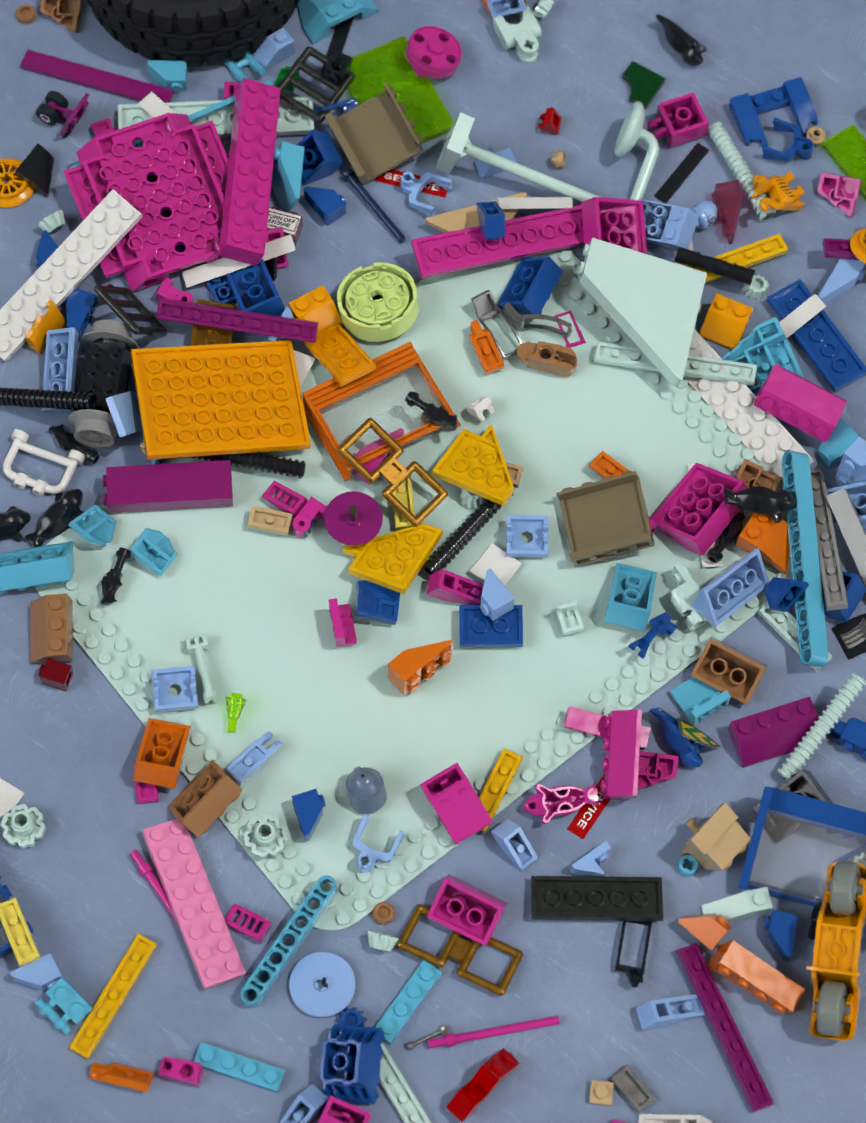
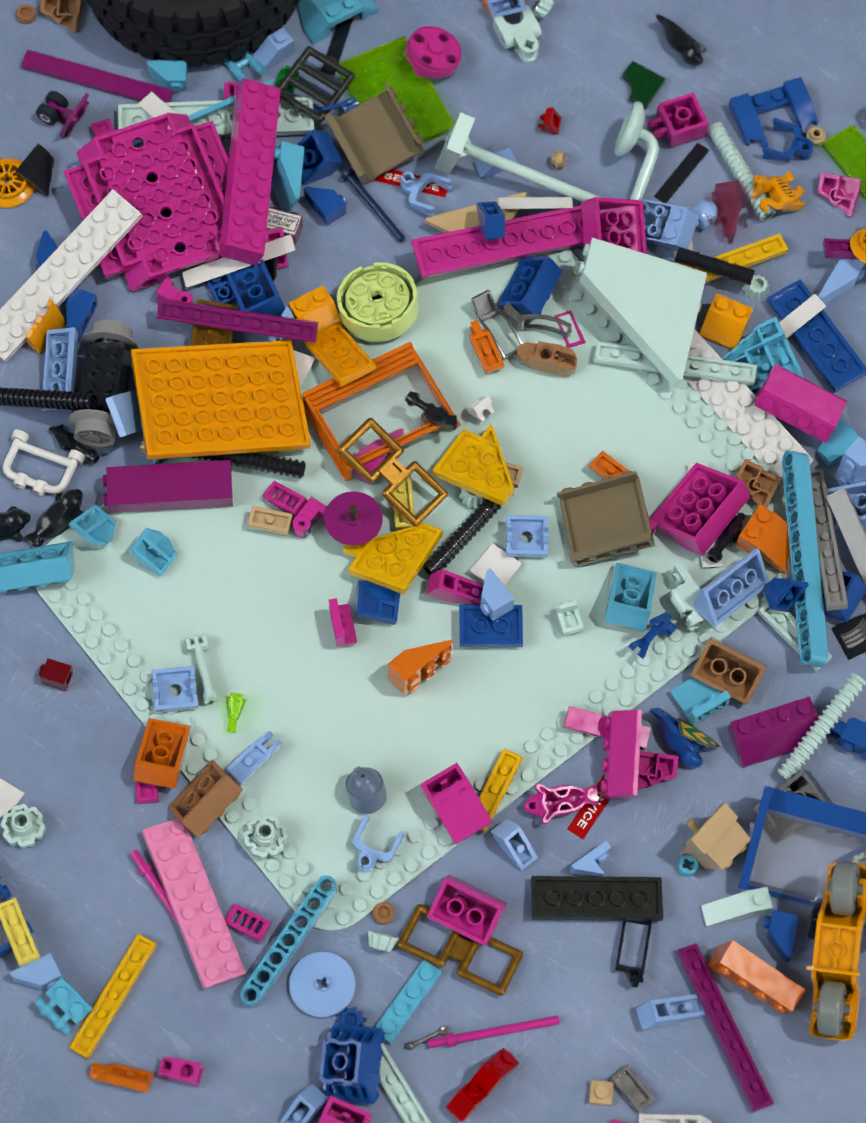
(51, 628): medium nougat slope -> none
(53, 222): light aqua piece -> none
(111, 581): black piece -> none
(128, 318): pearl dark grey bar -> none
(239, 1067): medium azure plate -> none
(309, 811): blue slope -> none
(341, 61): black brick -> none
(707, 928): orange slope -> none
(761, 501): black animal -> none

